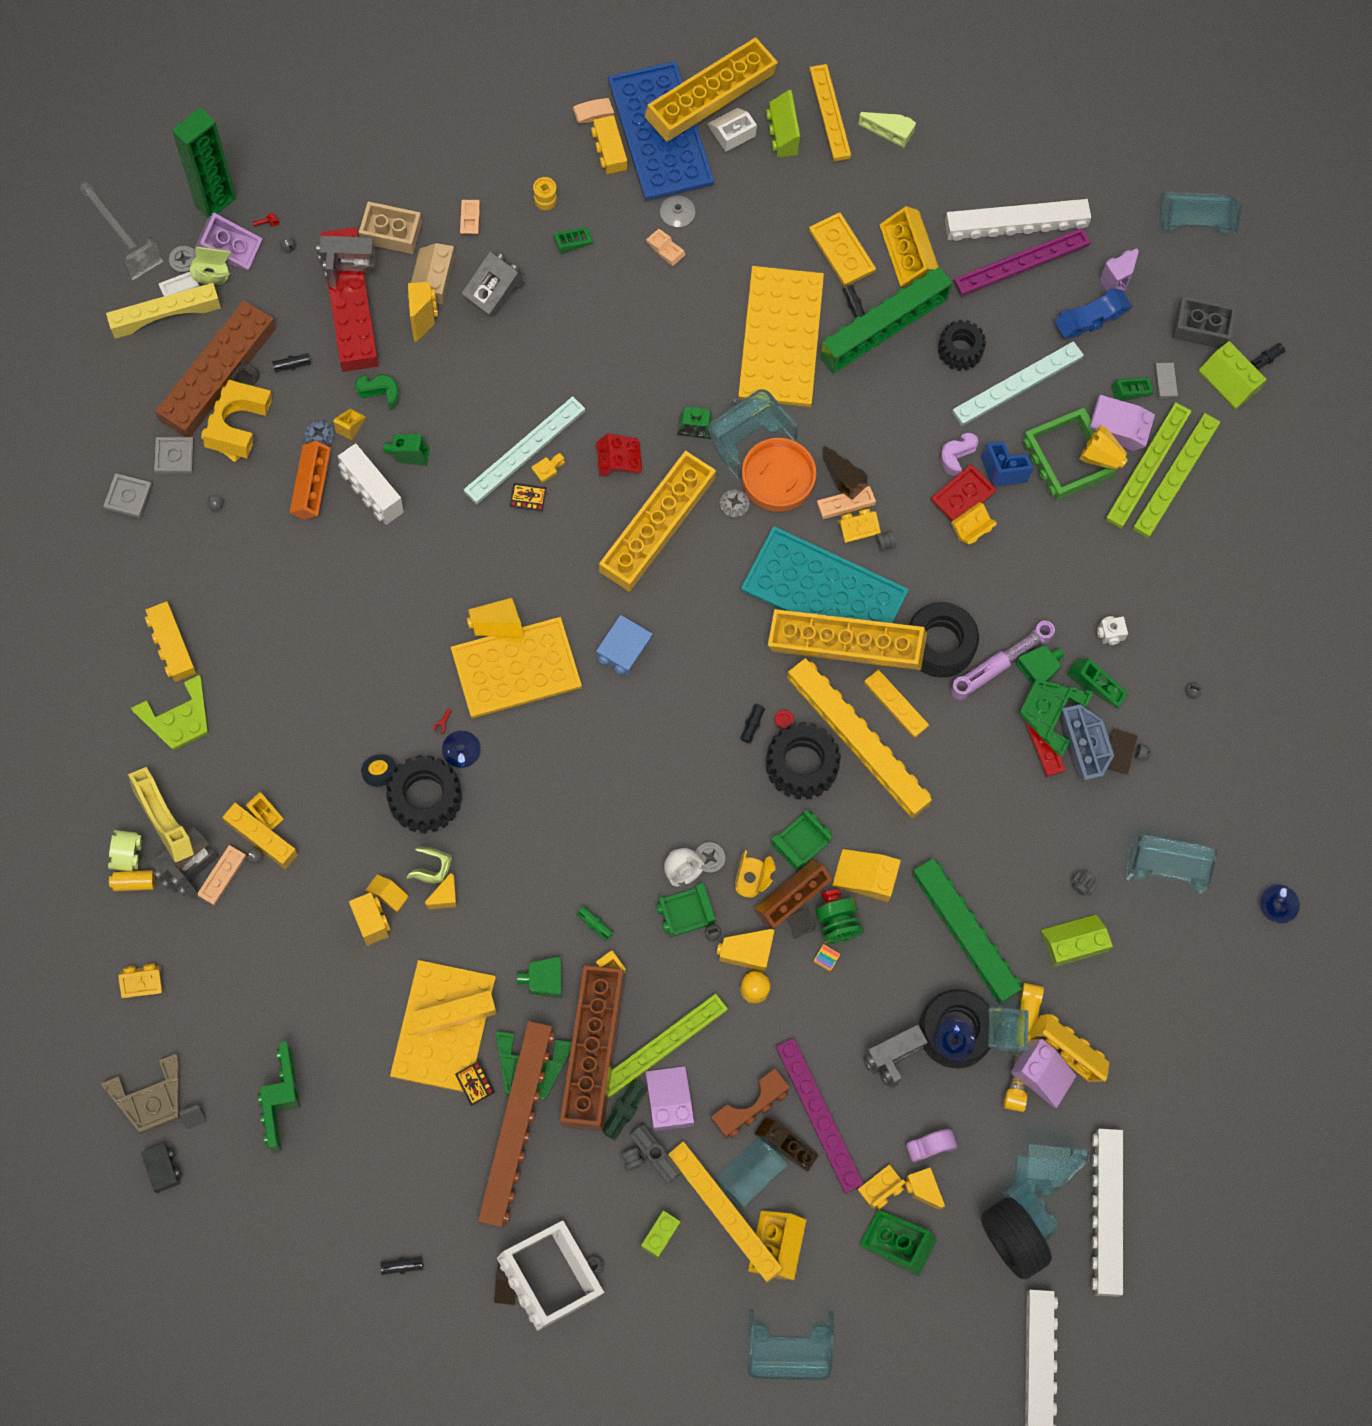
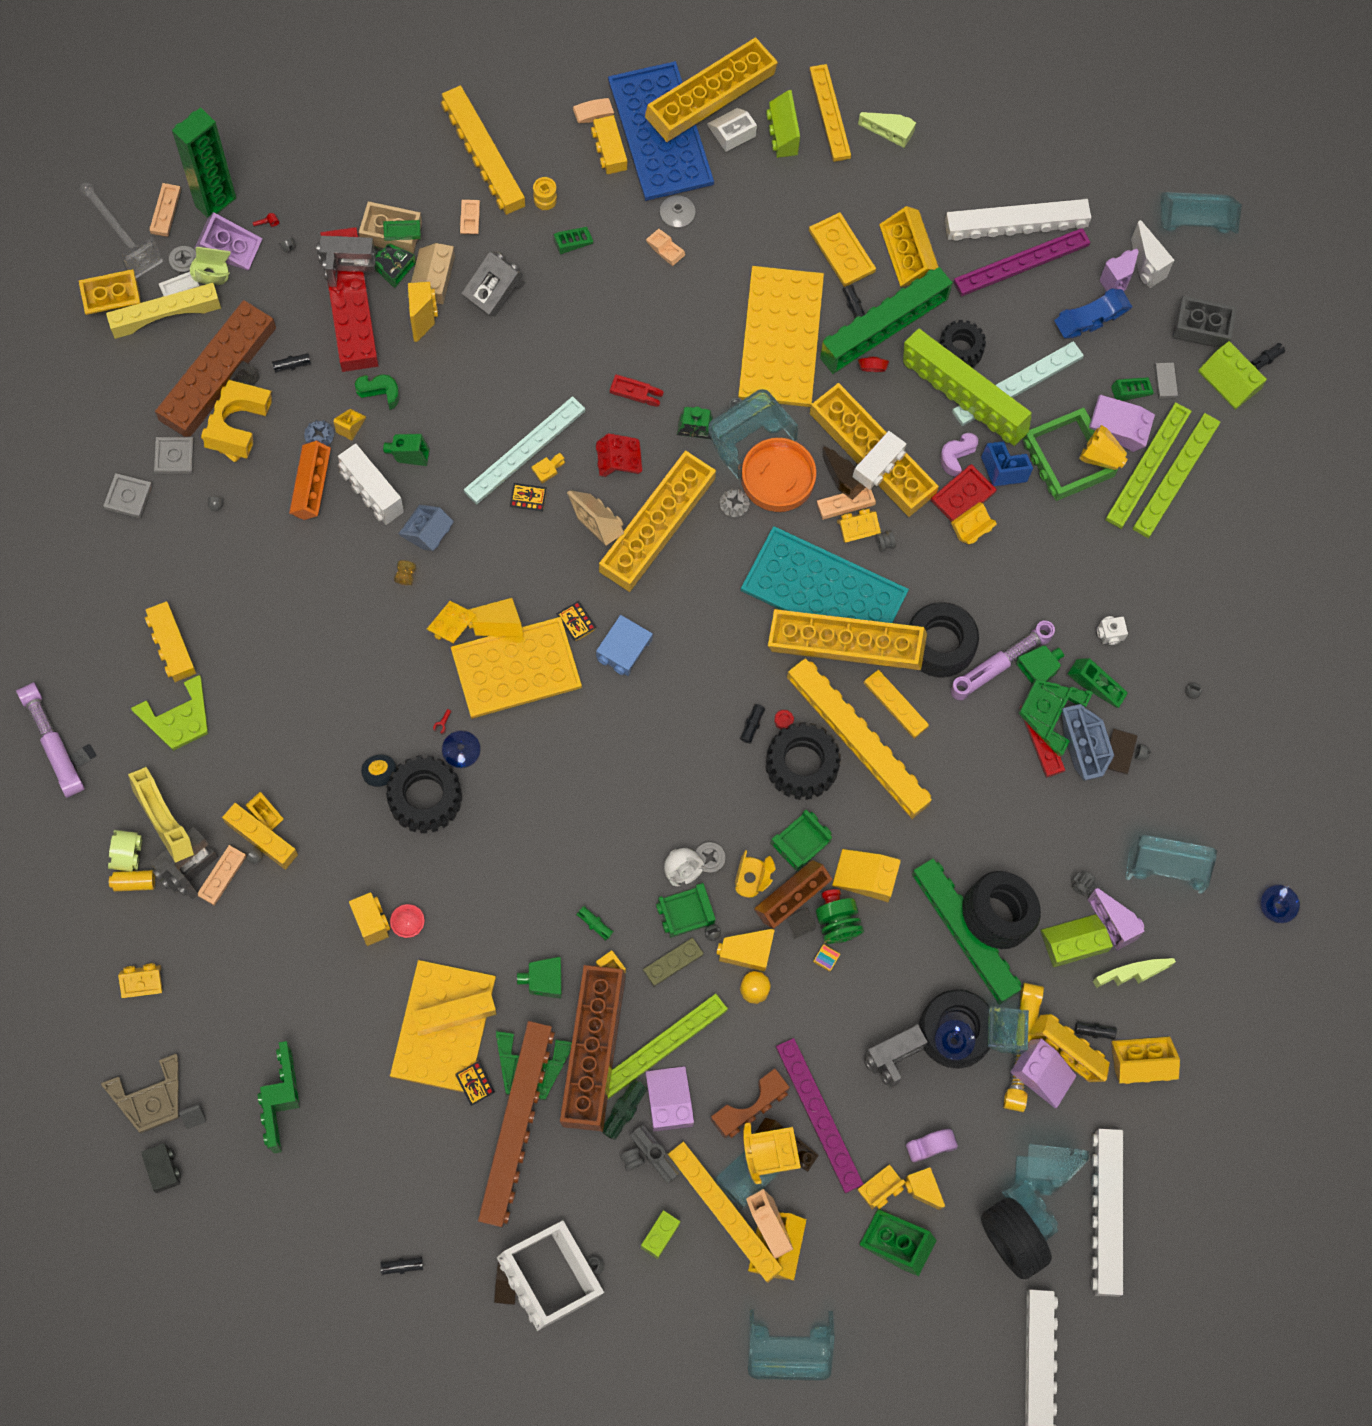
(51, 741): none -> lavender piece
(82, 756): none -> sticker
(109, 291): none -> yellow slope
(165, 209): none -> light nougat plate
(387, 892): yellow slope -> none
(393, 263): none -> torso
(401, 230): none -> green tile
(405, 572): none -> clear yellow wheel
(407, 920): none -> coral hat
(426, 527): none -> sand blue slope
(429, 876): yellowish green piece -> none
(444, 895): yellow slope -> none
(451, 622): none -> yellow hinge
(483, 150): none -> yellow brick
(576, 621): none -> piece
(596, 517): none -> tan slope
(635, 390): none -> red hinge
(673, 962): none -> olive plate
(769, 1222): none -> light nougat slope
(770, 1152): none -> yellow piece
(858, 434): none -> yellow brick
(873, 364): none -> red hat
(880, 460): none -> white brick
(966, 387): none -> lime brick
(987, 924): none -> black tyre
(1095, 1030): none -> black pin
(1120, 922): none -> lavender slope
(1140, 970): none -> yellowish green slope
(1145, 1060): none -> yellow slope
(1152, 259): none -> white slope

